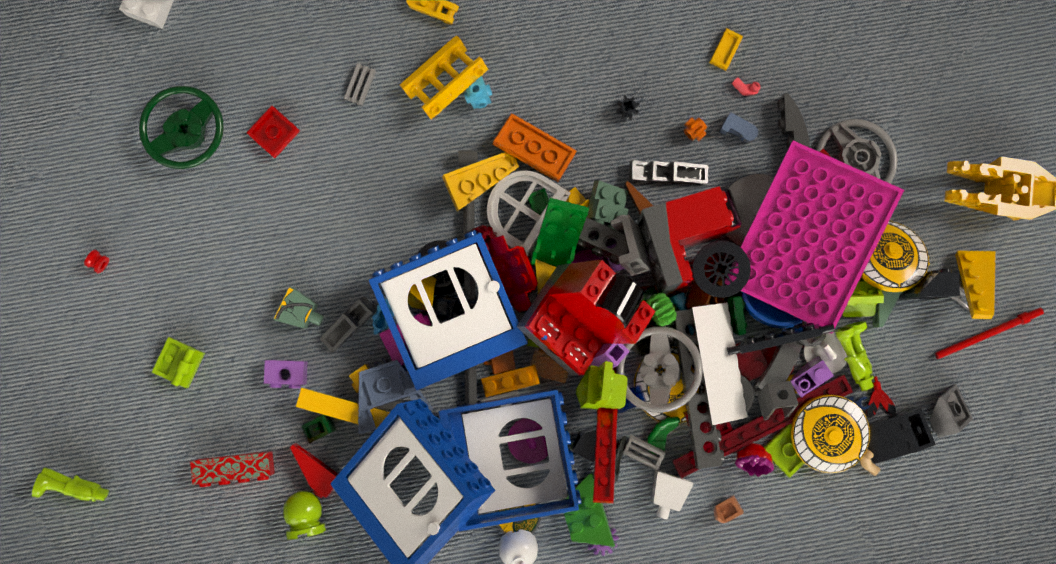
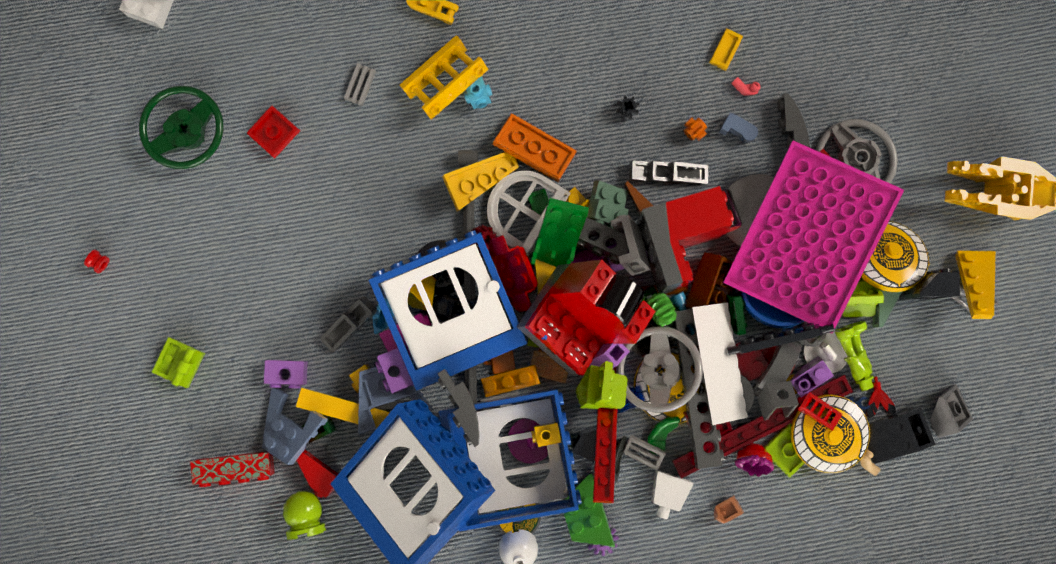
(74, 487): lime piece -> none
(282, 435): none -> sand blue wing
(298, 310): sand green torso -> none
(394, 359): none -> medium lavender brick
(466, 414): none -> dark grey slope
(546, 434): none -> yellow brick
(716, 248): black piece -> none
(817, 401): none -> red slope
(1022, 318): red bar -> none

